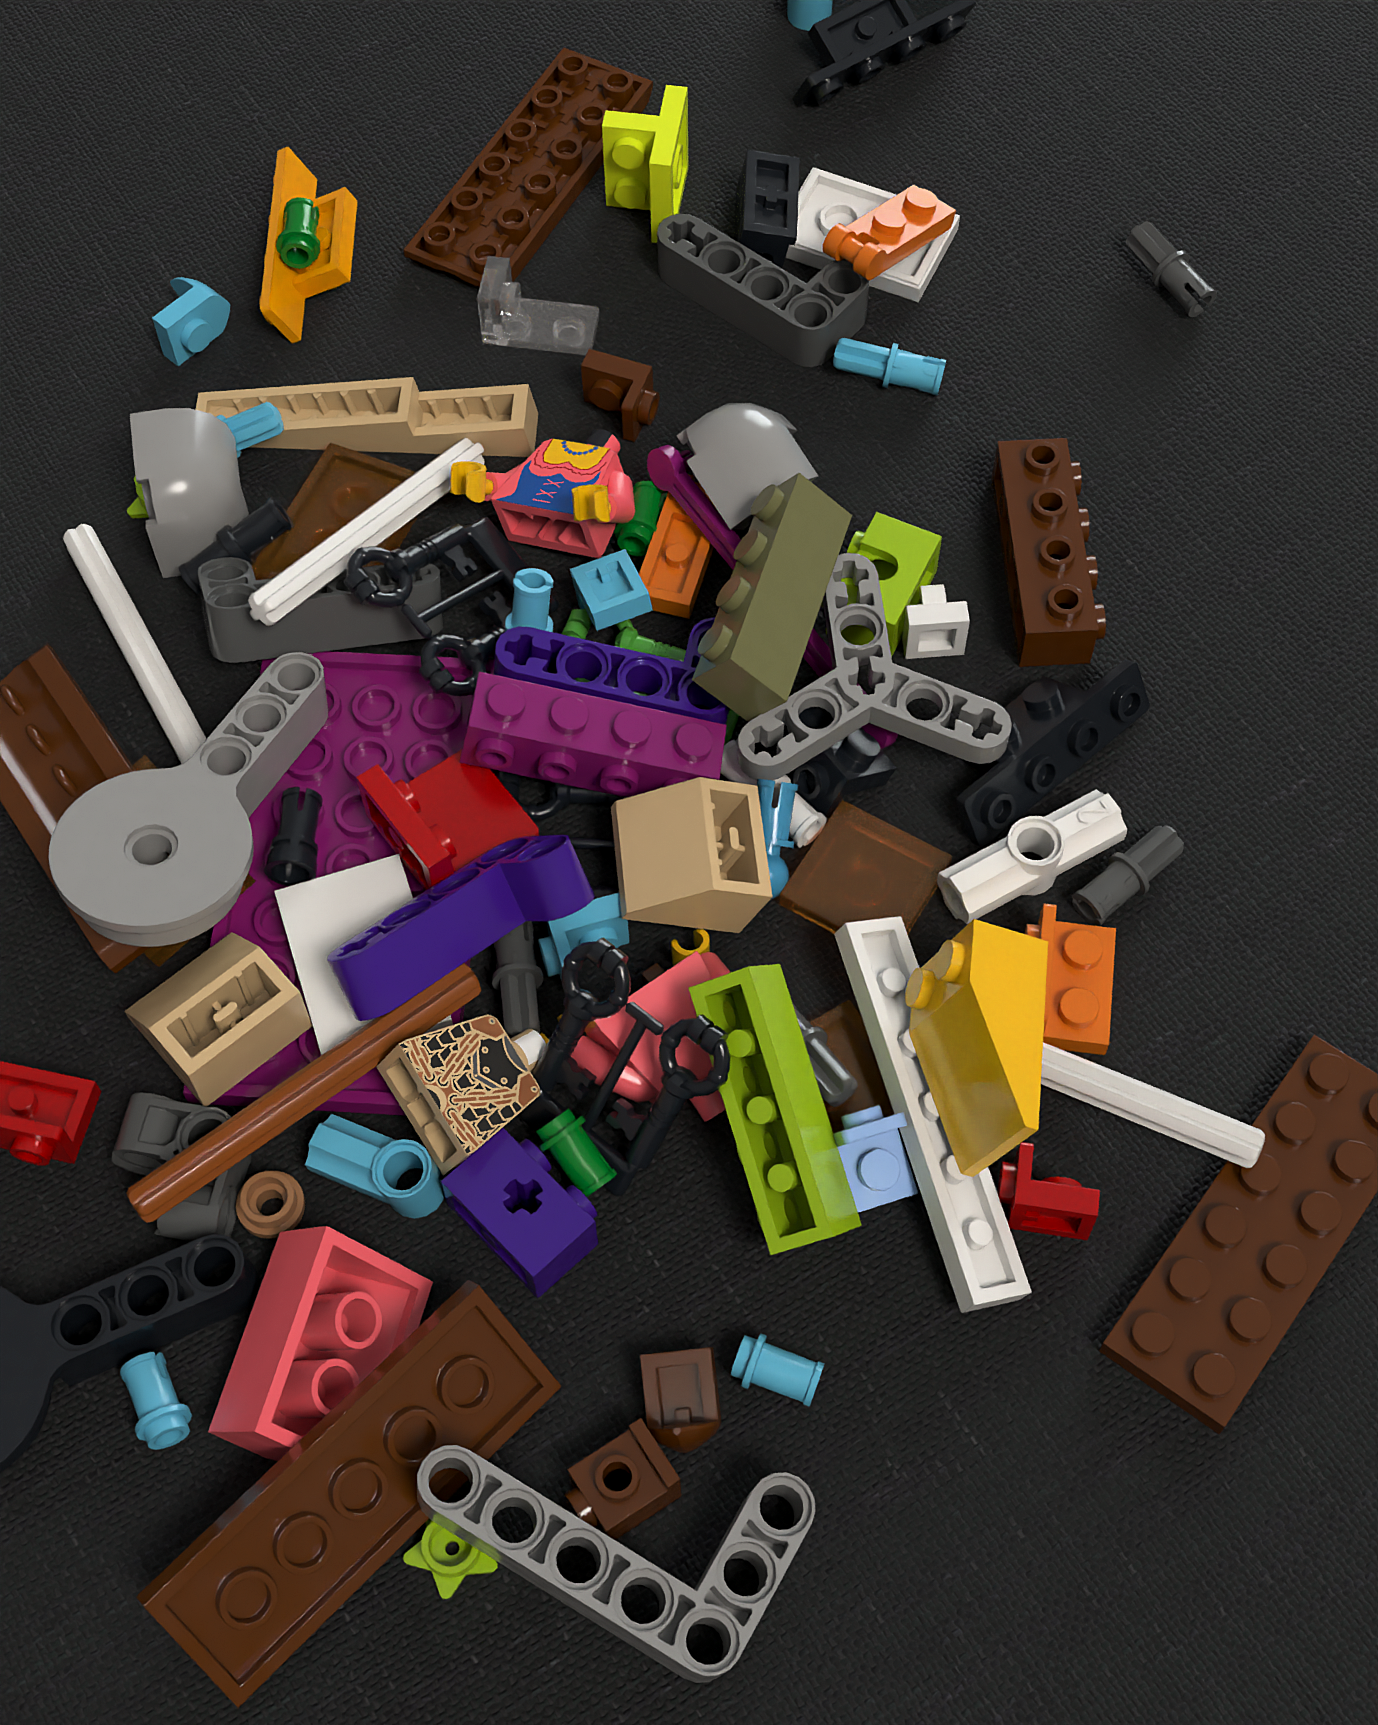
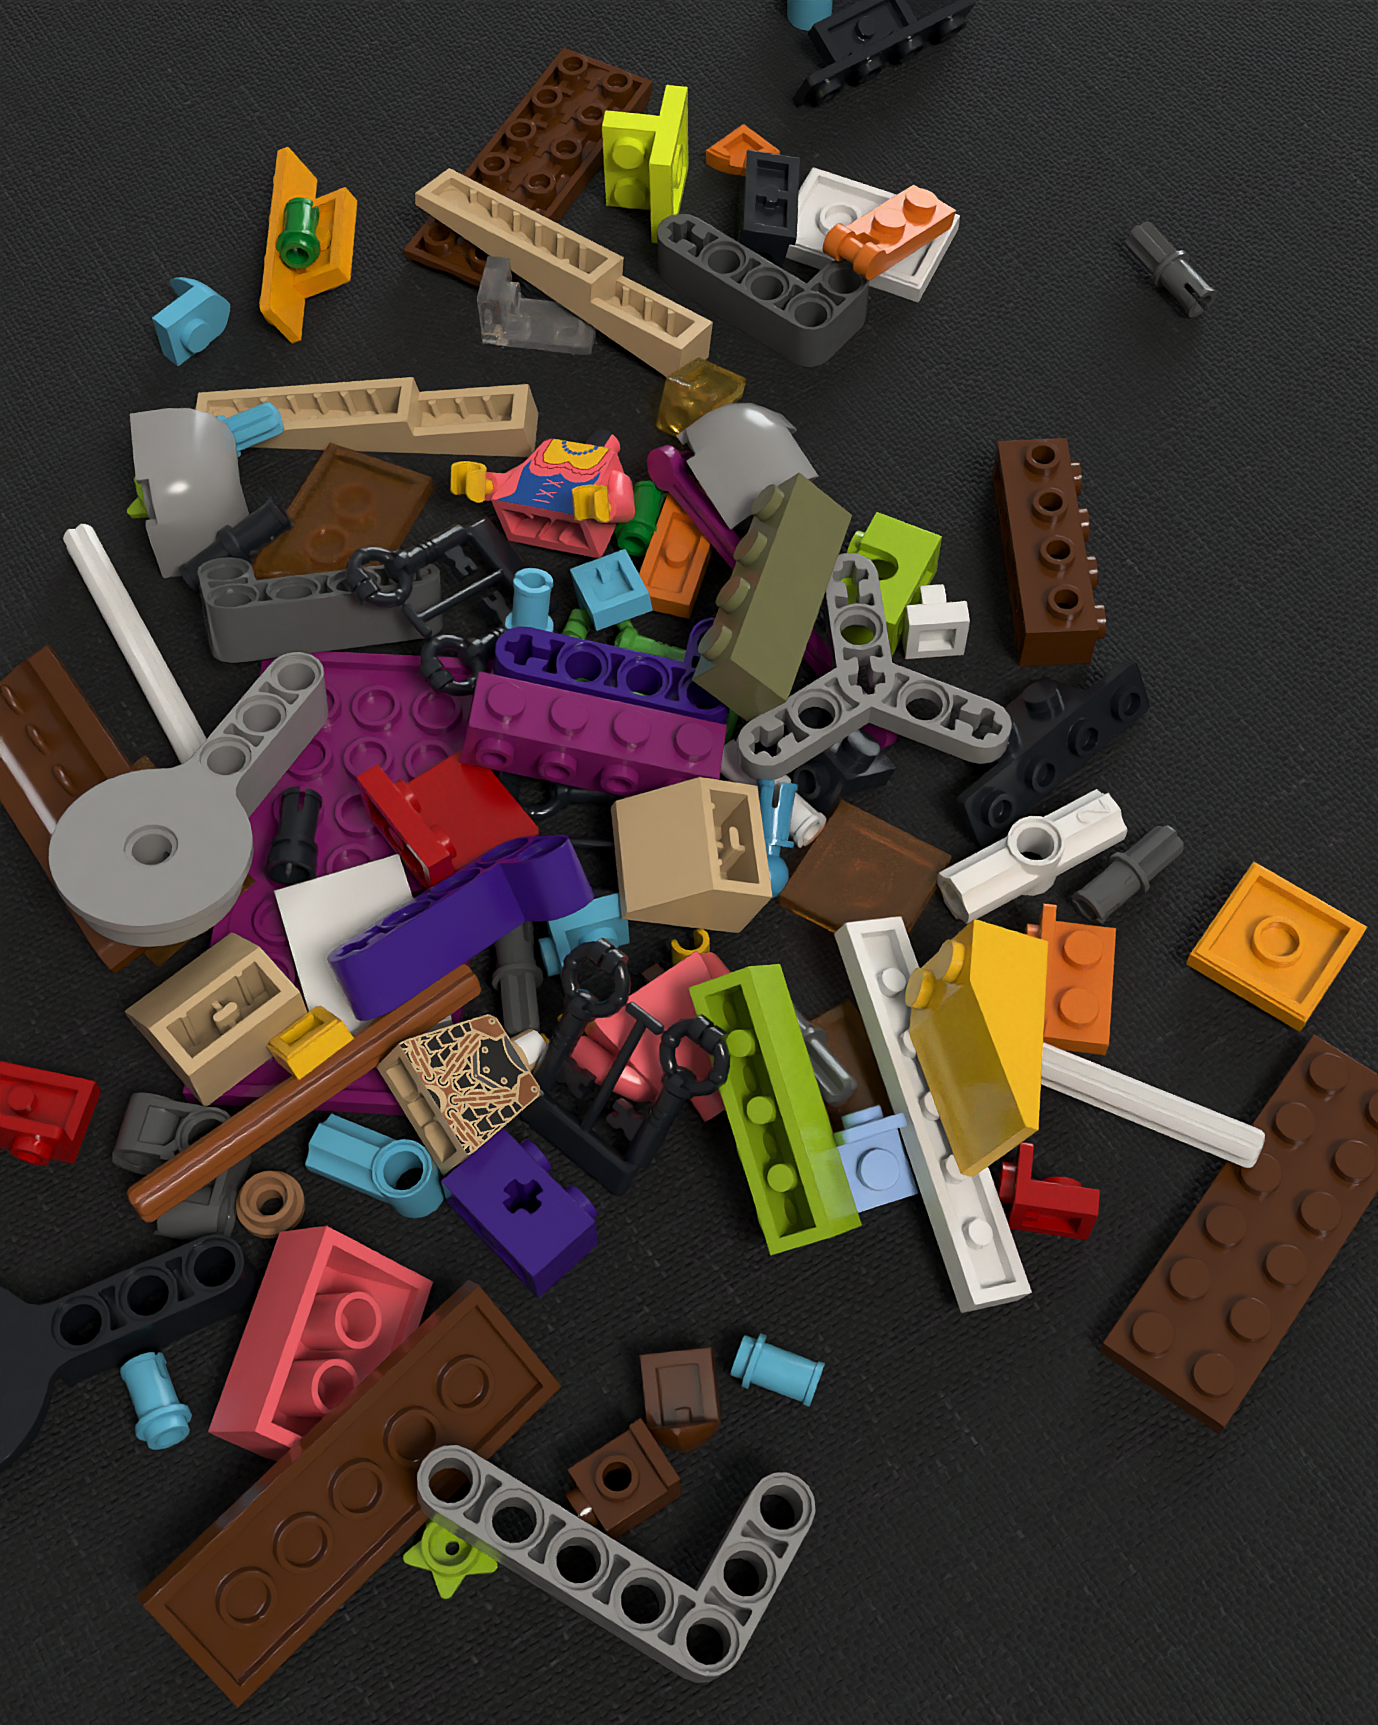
(309, 1041): none -> yellow tile
(369, 528): white axle -> none
(570, 271): none -> tan slope
(575, 1152): green pin -> none
(620, 386): reddish brown bracket -> none
(694, 392): none -> clear yellow bracket
(730, 151): none -> orange tile
(890, 365): medium azure axle -> none
(1276, 946): none -> light orange plate

